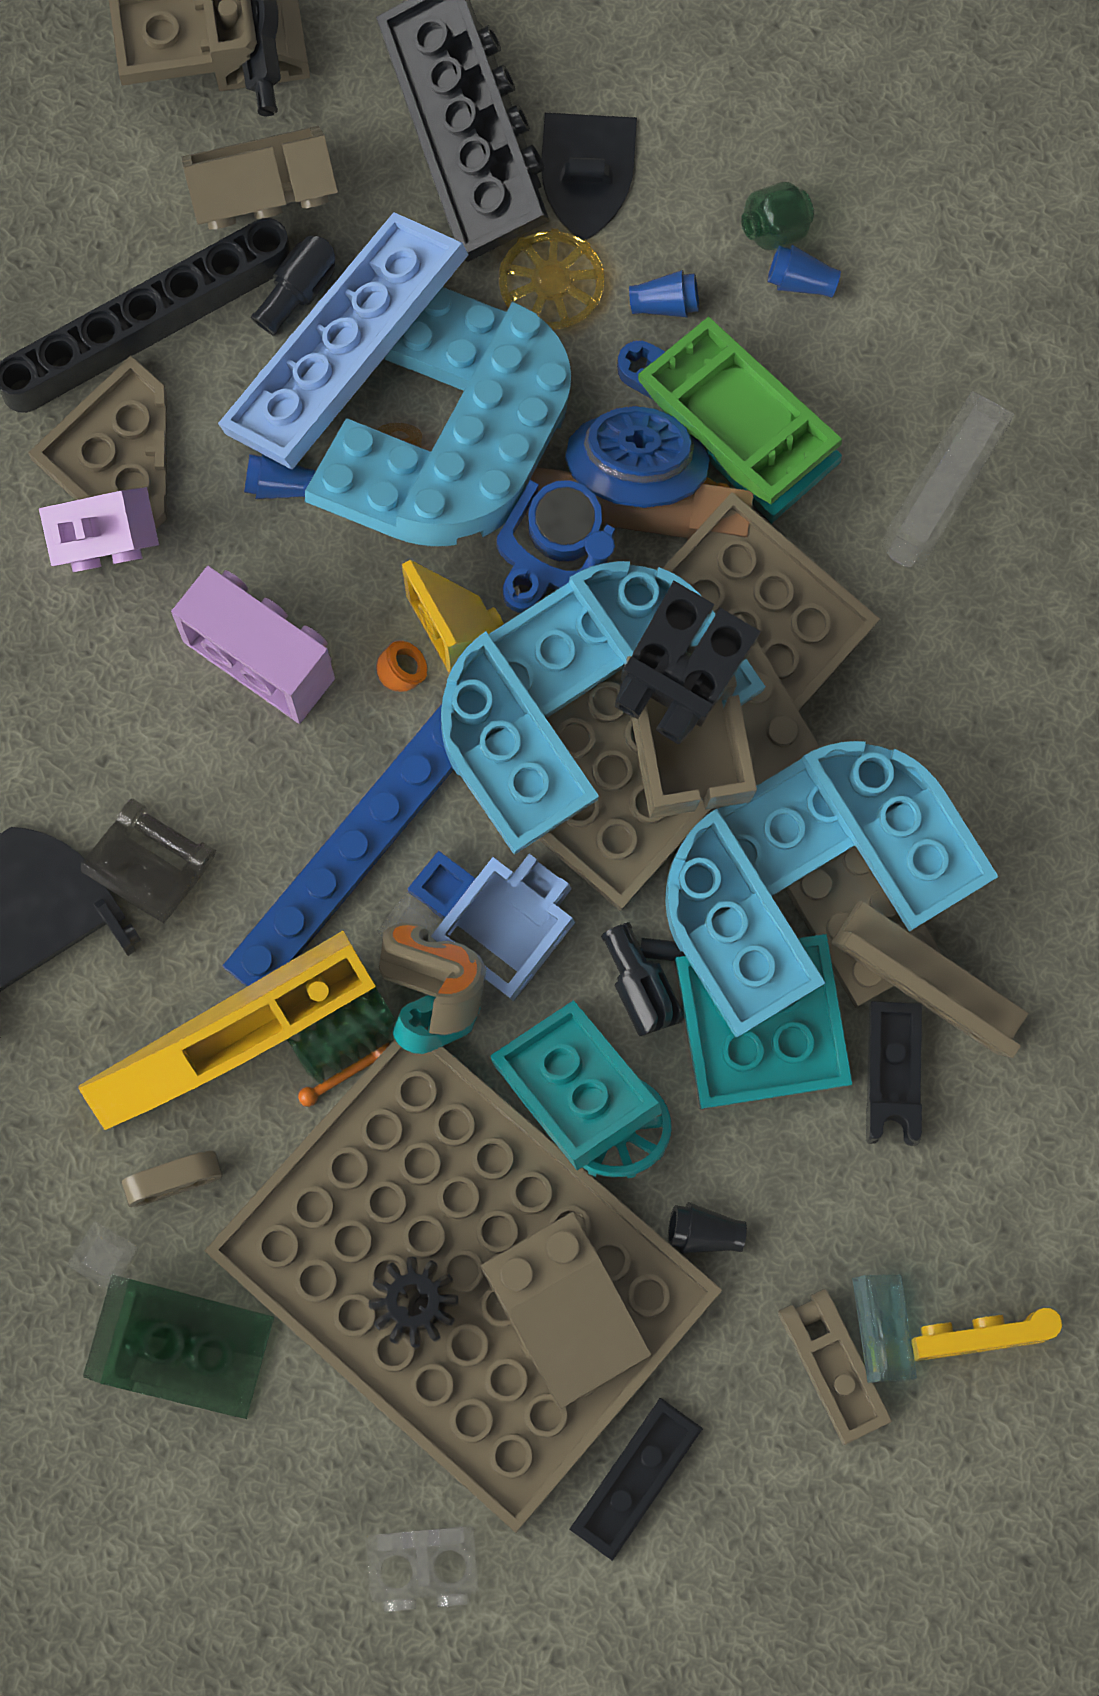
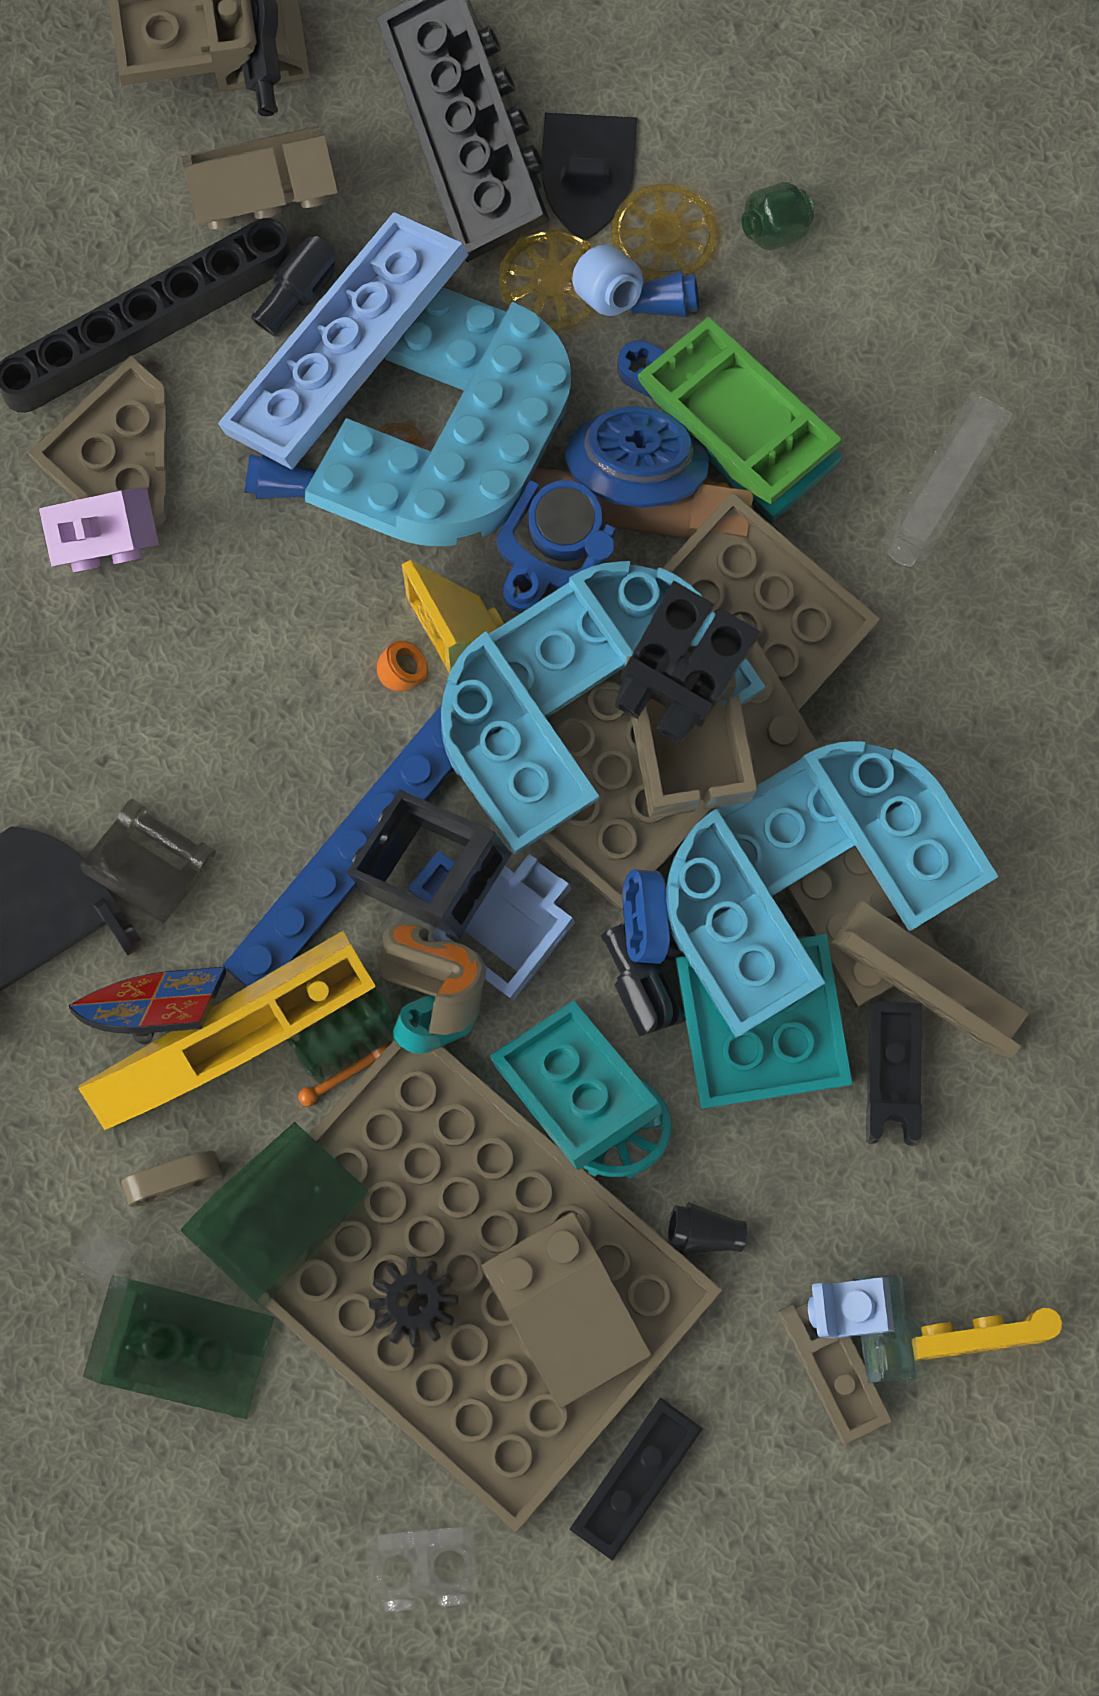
(152, 1003): none -> shield
(254, 642): lavender brick -> none
(275, 1213): none -> clear green slope
(465, 883): none -> black window
(607, 280): none -> light blue head
(645, 916): none -> blue beam
(665, 230): none -> clear yellow wheel
(802, 273): blue cone -> none
(851, 1308): none -> light blue bracket

